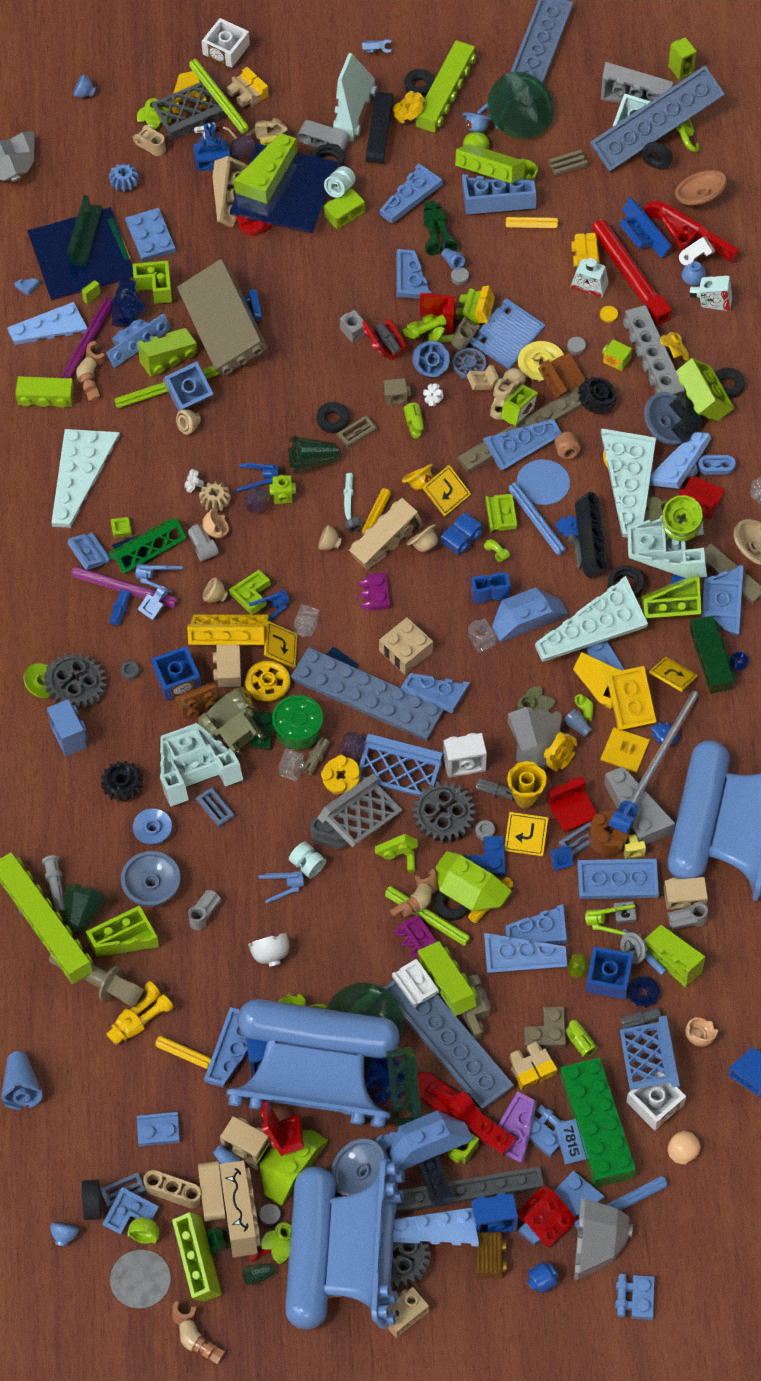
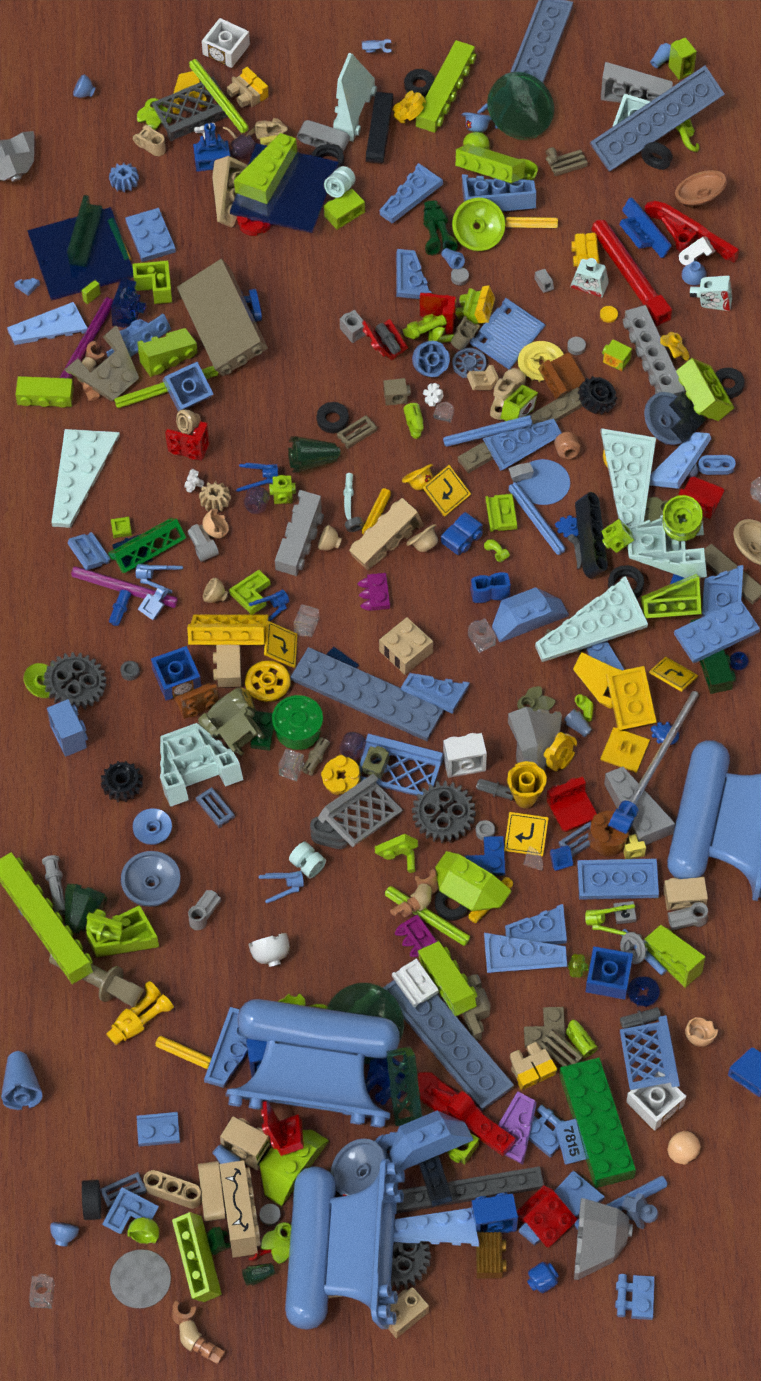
(41, 1300): none -> clear brick
(104, 927): none -> lime hips
(113, 374): none -> dark tan wing
(187, 445): none -> red bracket
(299, 533): none -> light grey wedge
(376, 769): none -> olive brick
(444, 411): none -> clear tile
(487, 431): none -> medium blue axle
(488, 217): none -> lime dish
(521, 472): none -> light grey piece
(533, 859): none -> clear tile
(544, 280): none -> light grey piece
(551, 156): none -> dark tan arm
(554, 1054): none -> dark tan tile
(617, 536): none -> lime brick
(639, 1210): none -> sand blue hips
(661, 56): none -> medium blue cone
(716, 631): none -> medium blue plate

